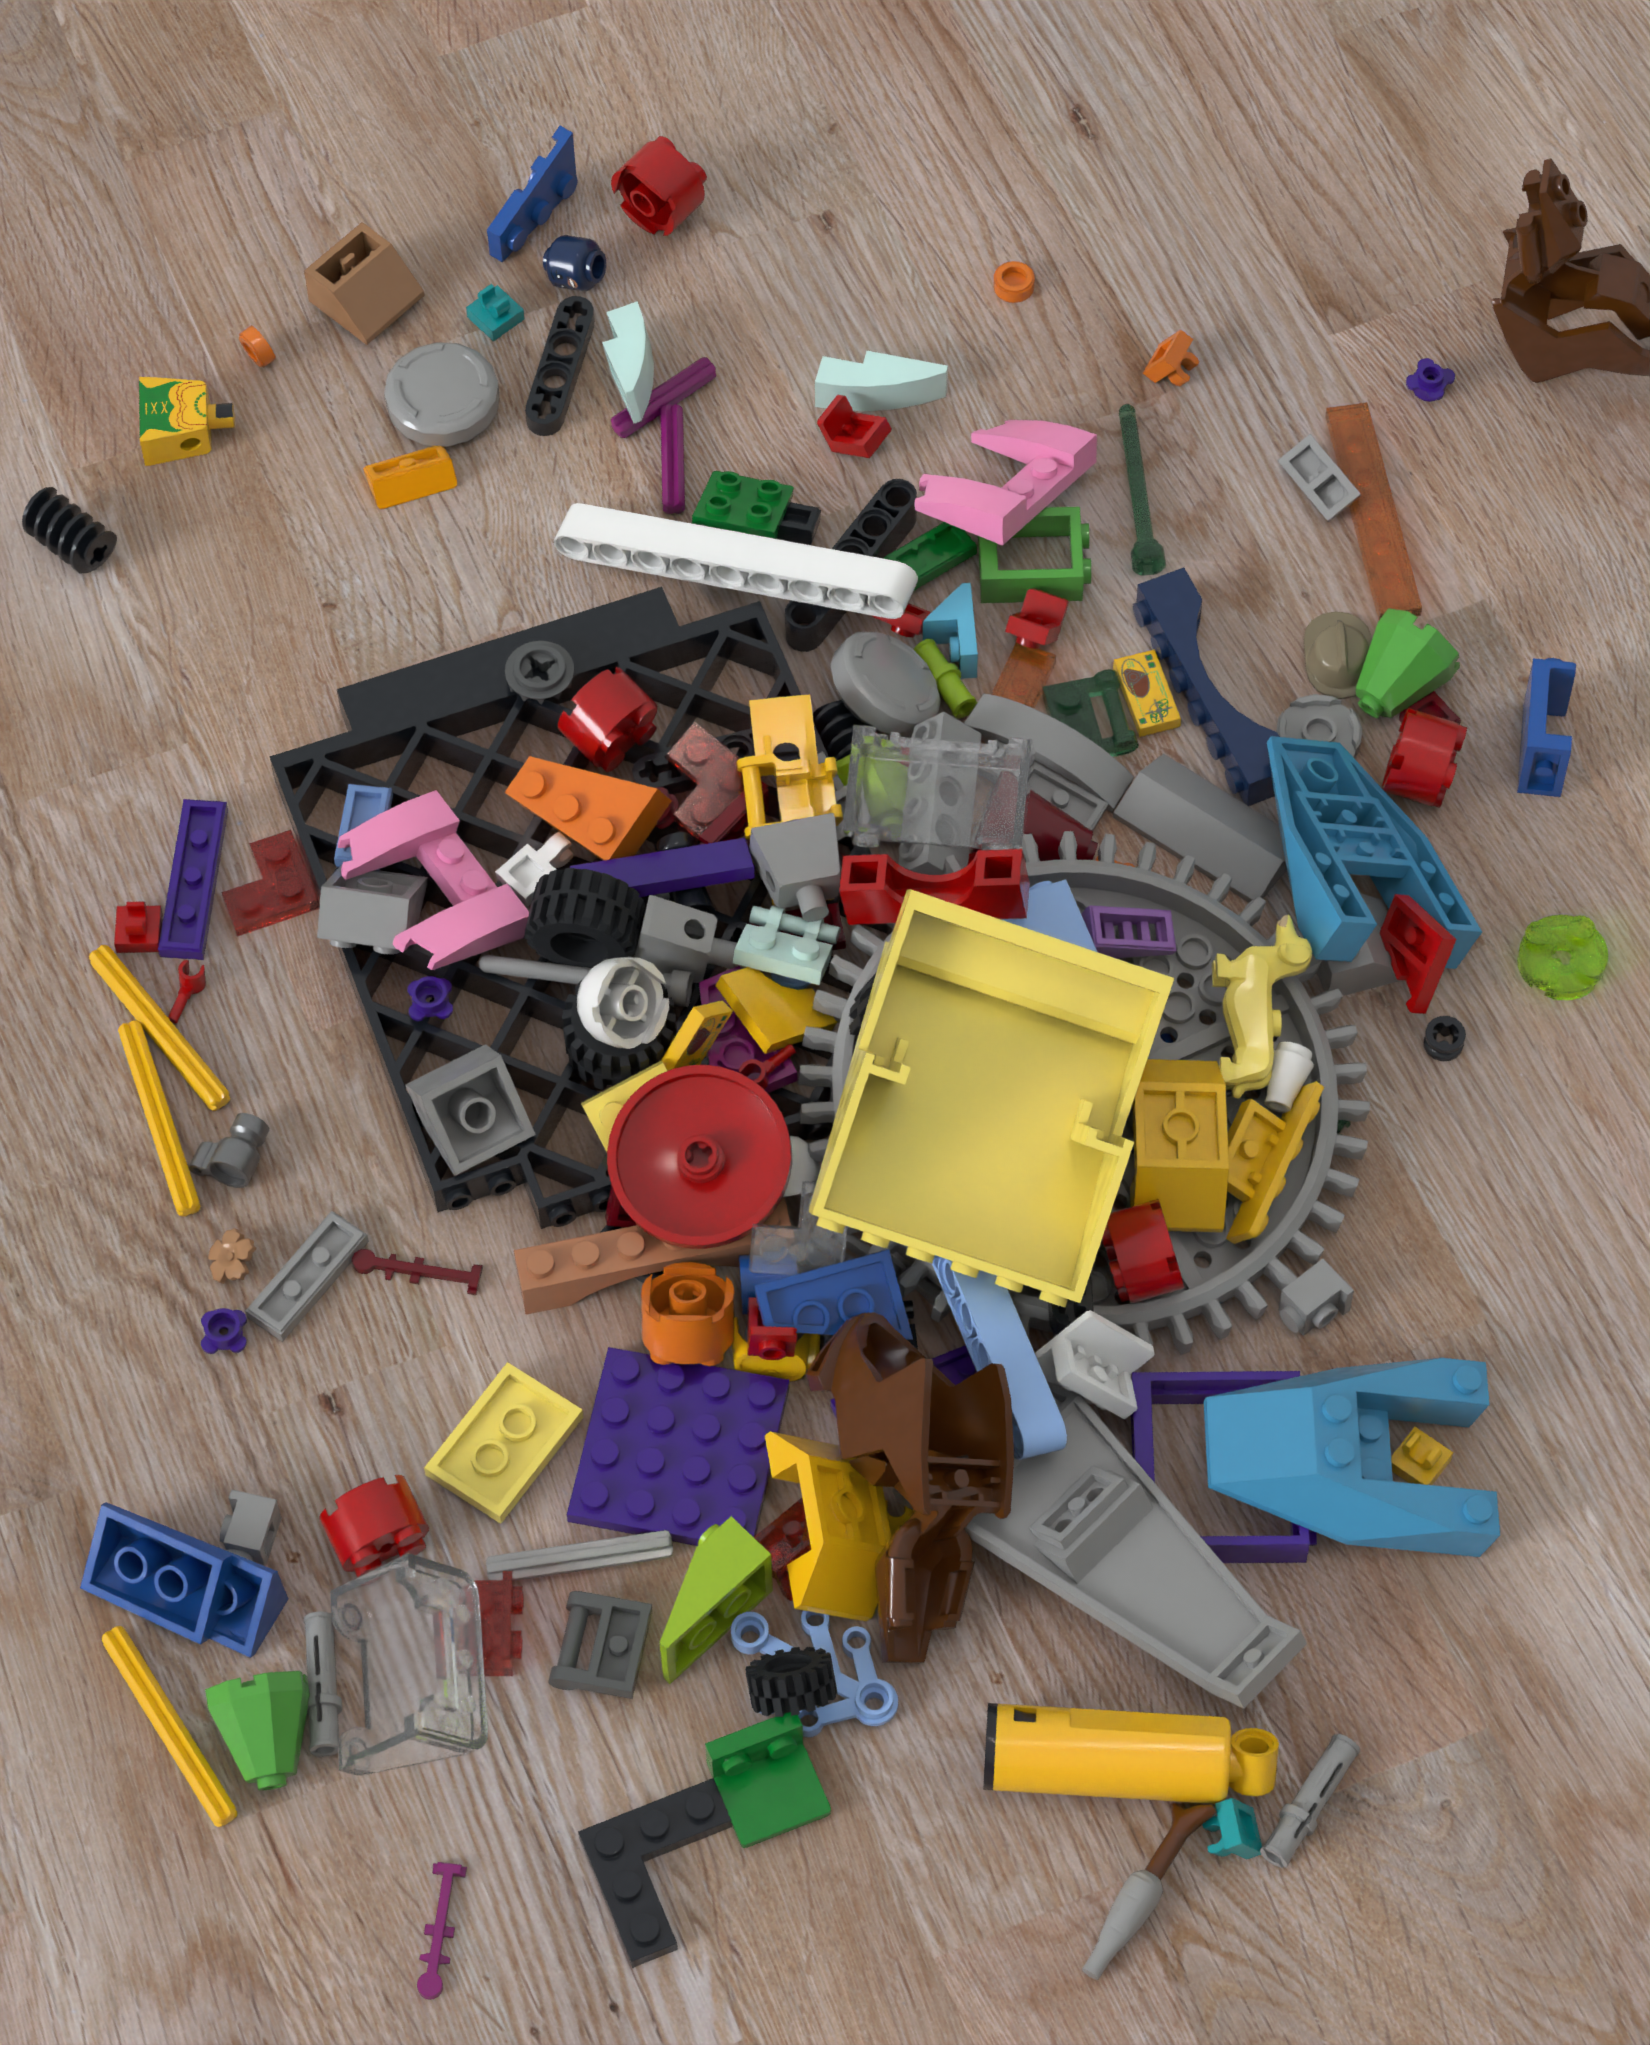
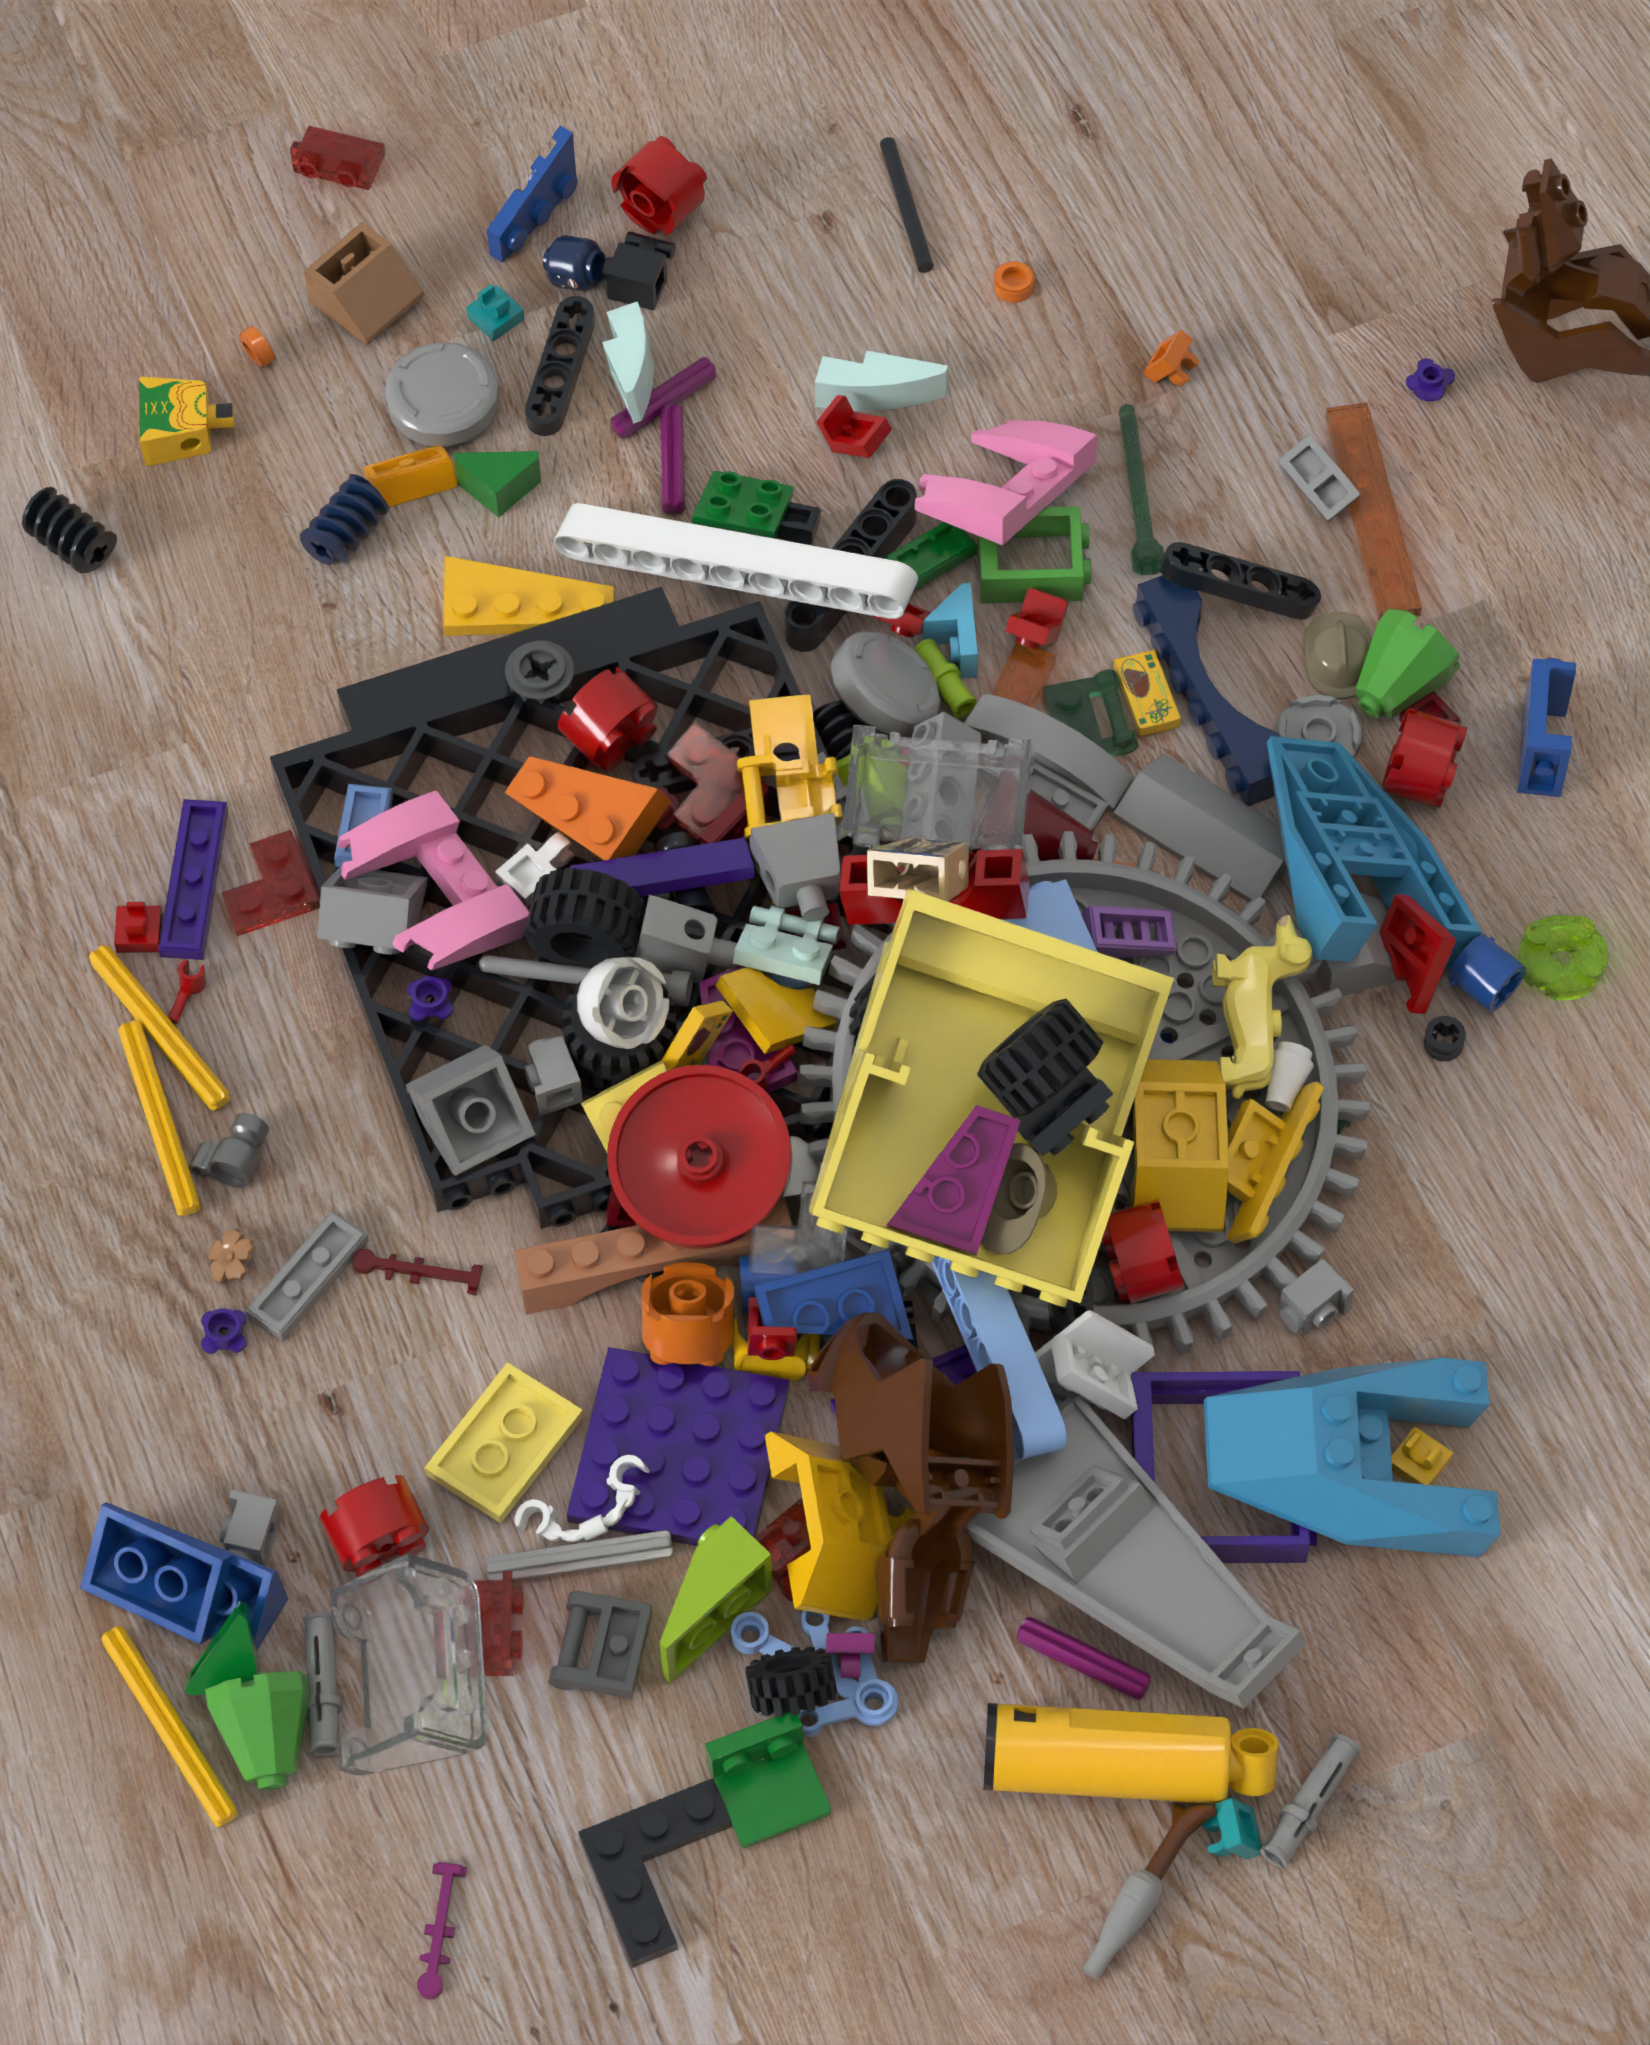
(228, 1655): none -> green slope
(337, 157): none -> clear red bracket
(344, 521): none -> dark blue piece
(498, 477): none -> green slope
(508, 600): none -> yellow wing
(552, 1075): none -> light grey brick
(595, 1526): none -> white piece
(638, 270): none -> black brick
(850, 1647): none -> magenta tile
(906, 205): none -> black bar
(931, 868): none -> tan torso
(962, 1183): none -> magenta wing
(1022, 1199): none -> dark tan piece
(1040, 1058): none -> black tyre
(1050, 1125): none -> black slope
(1083, 1658): none -> magenta axle
(1297, 596): none -> black beam
(1486, 972): none -> blue piece

